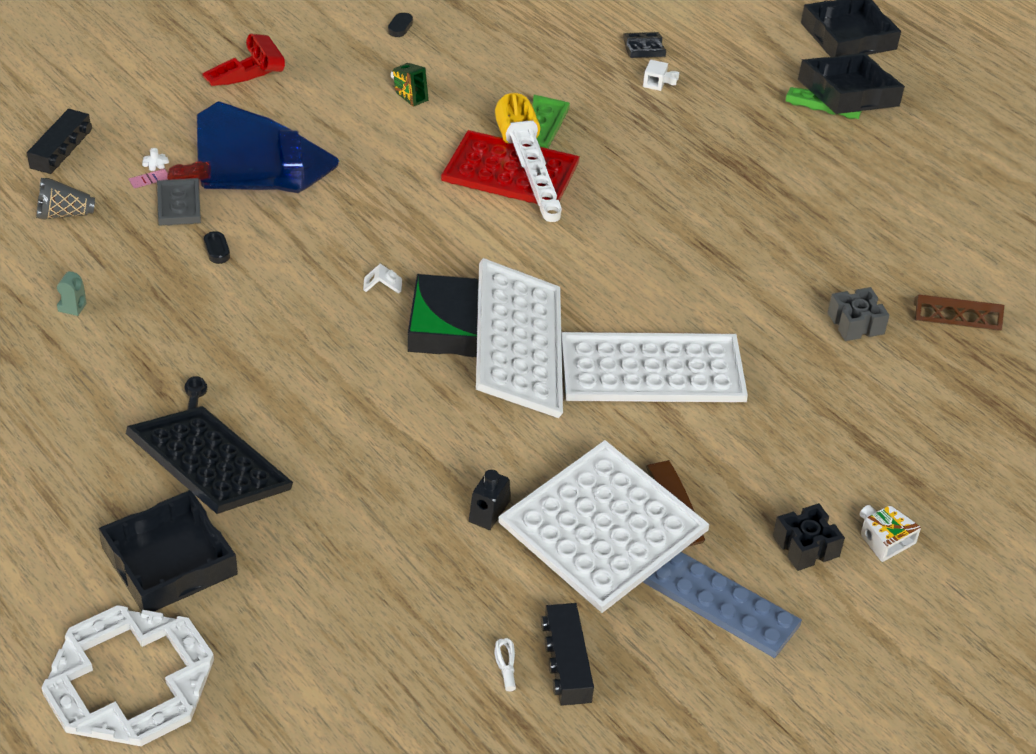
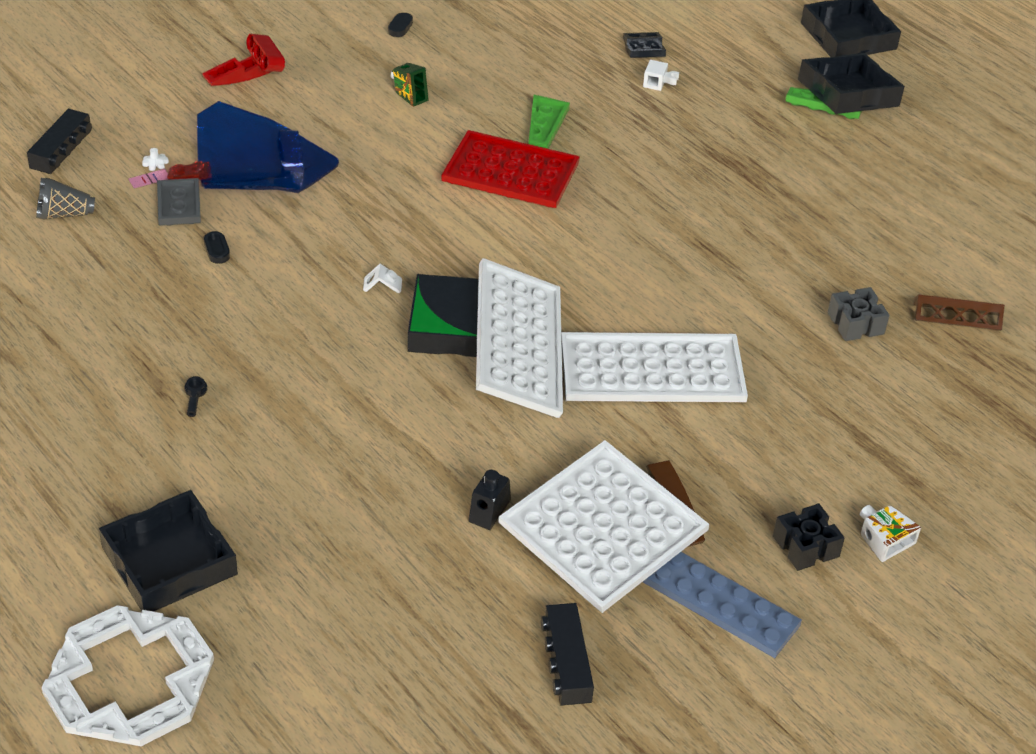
(72, 294): sand green leg -> none
(209, 459): black plate -> none
(507, 671): white piece -> none
(525, 130): white piece -> none

